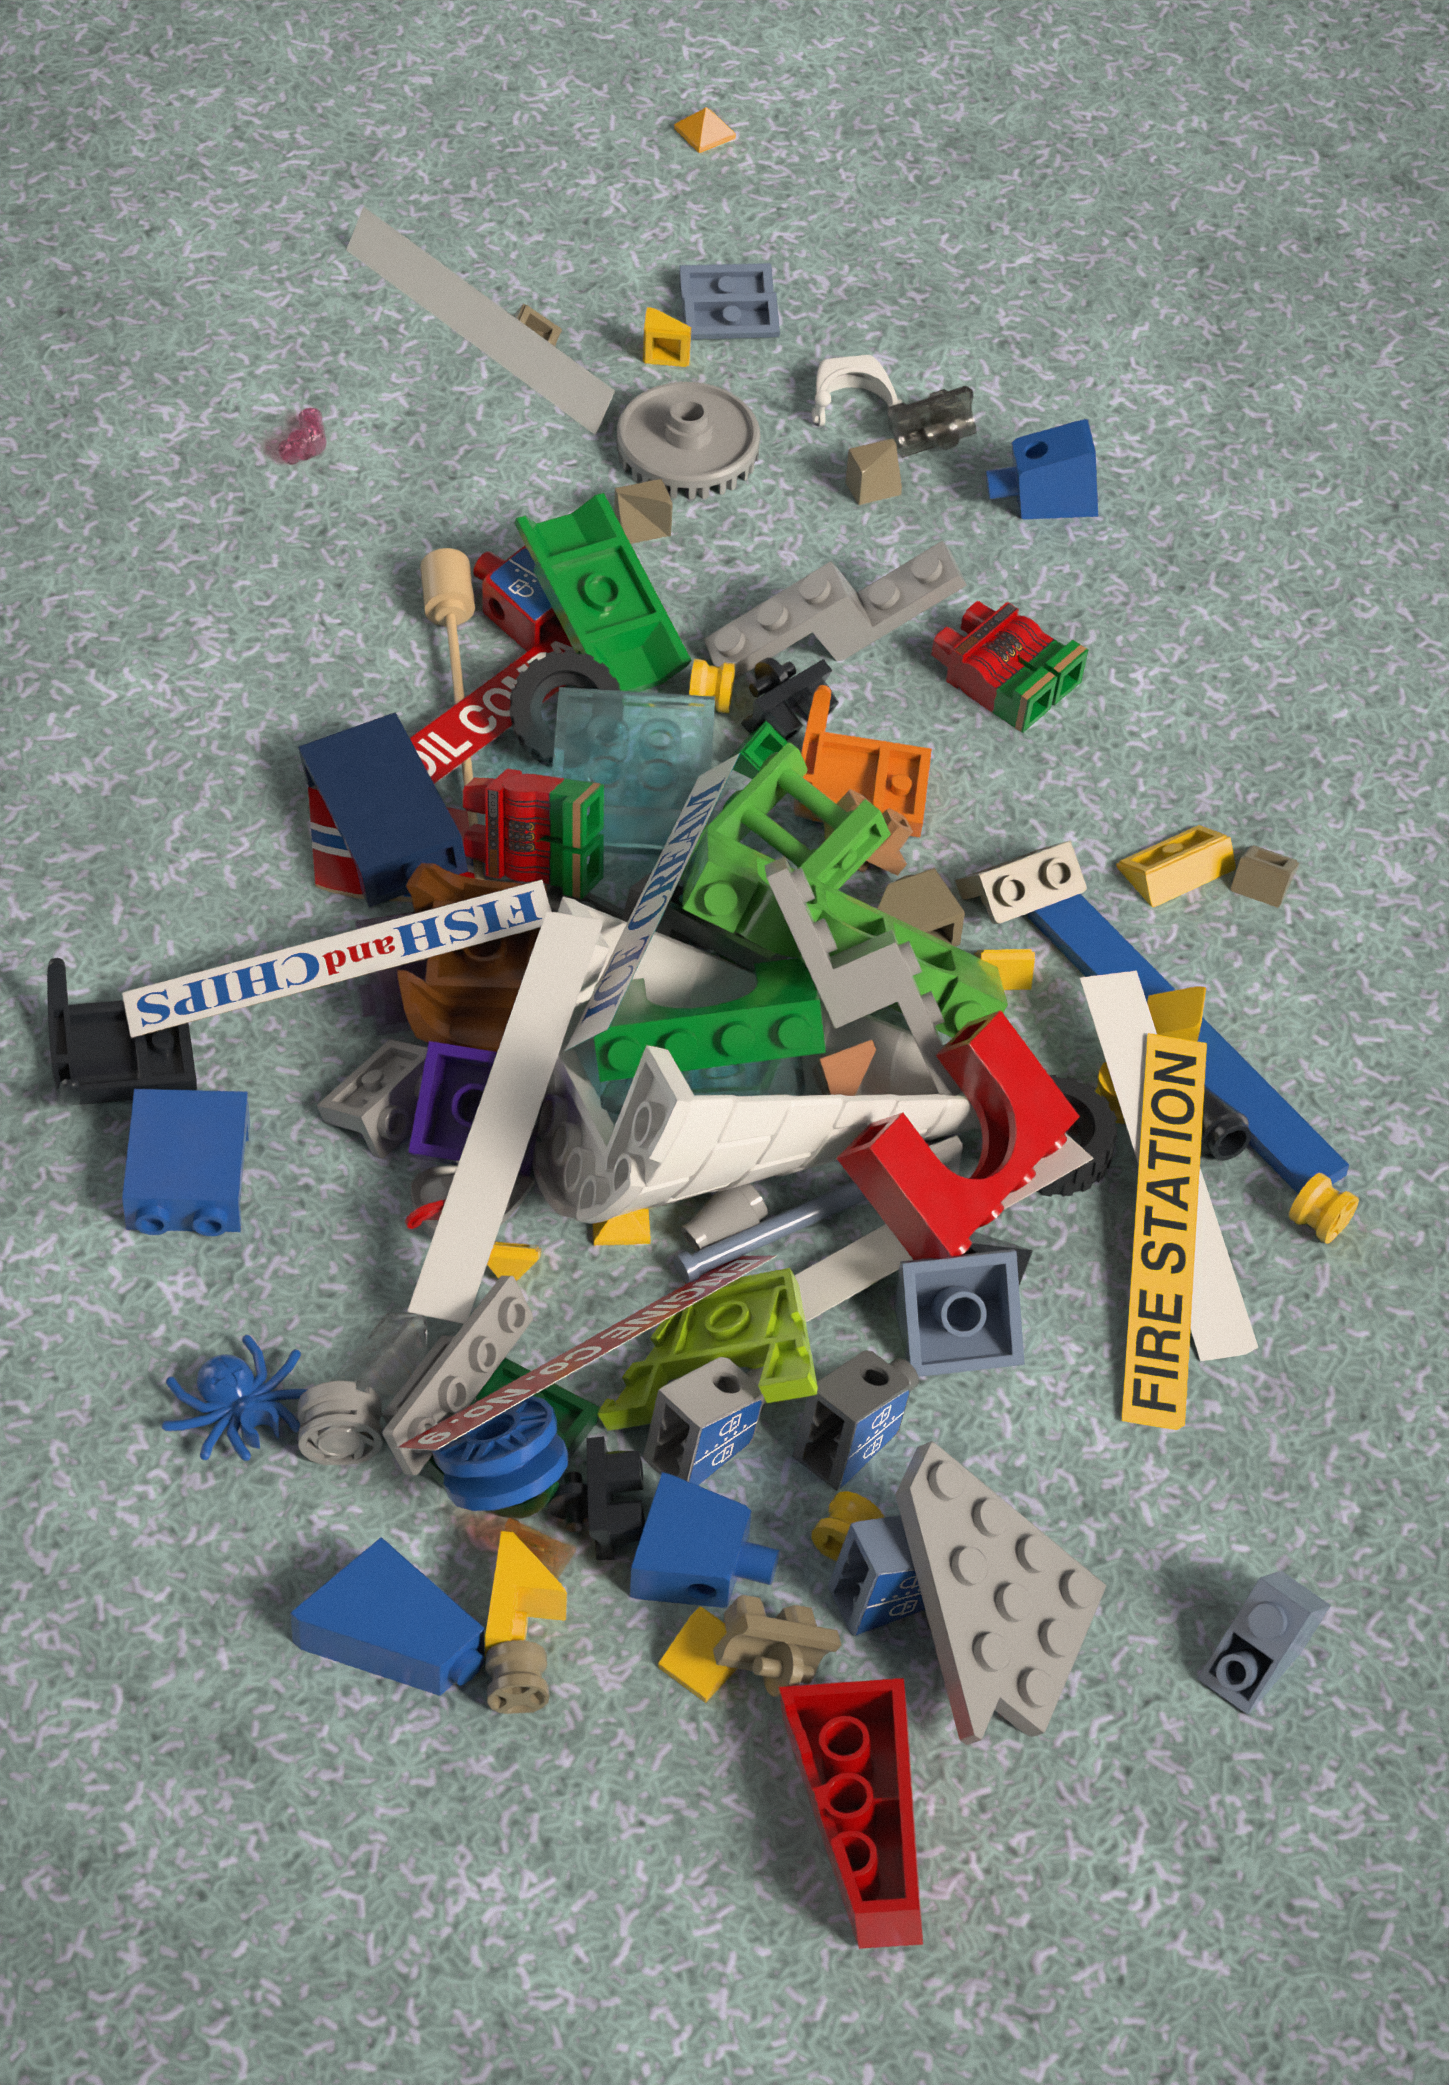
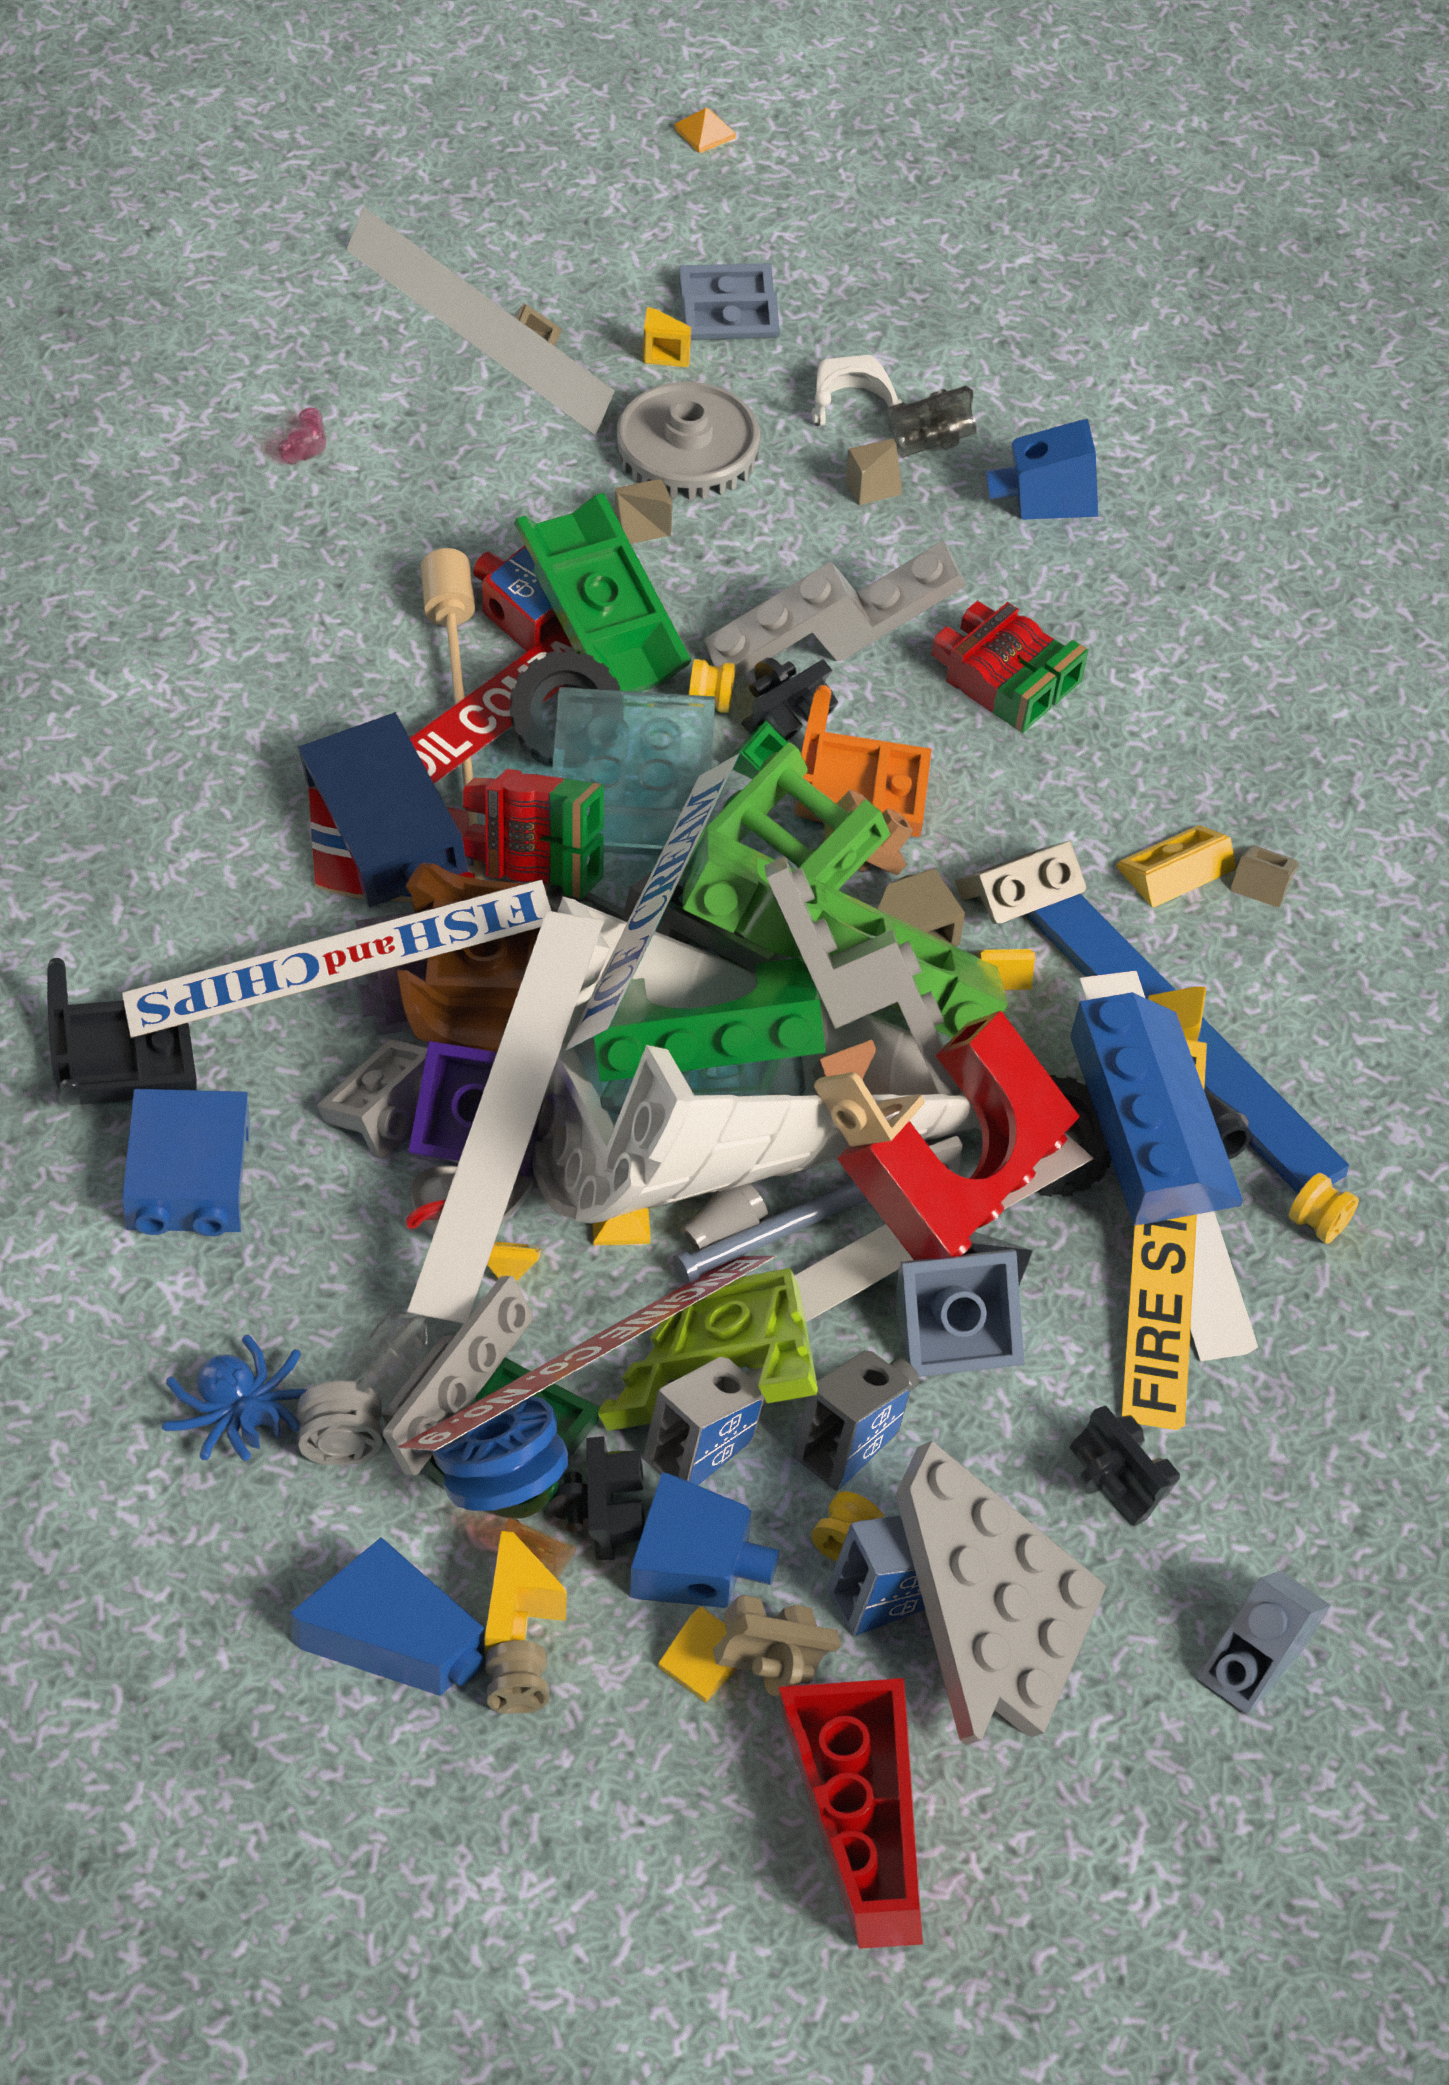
(857, 1112): none -> tan bracket
(1120, 1466): none -> black hips
(1152, 1109): none -> blue slope

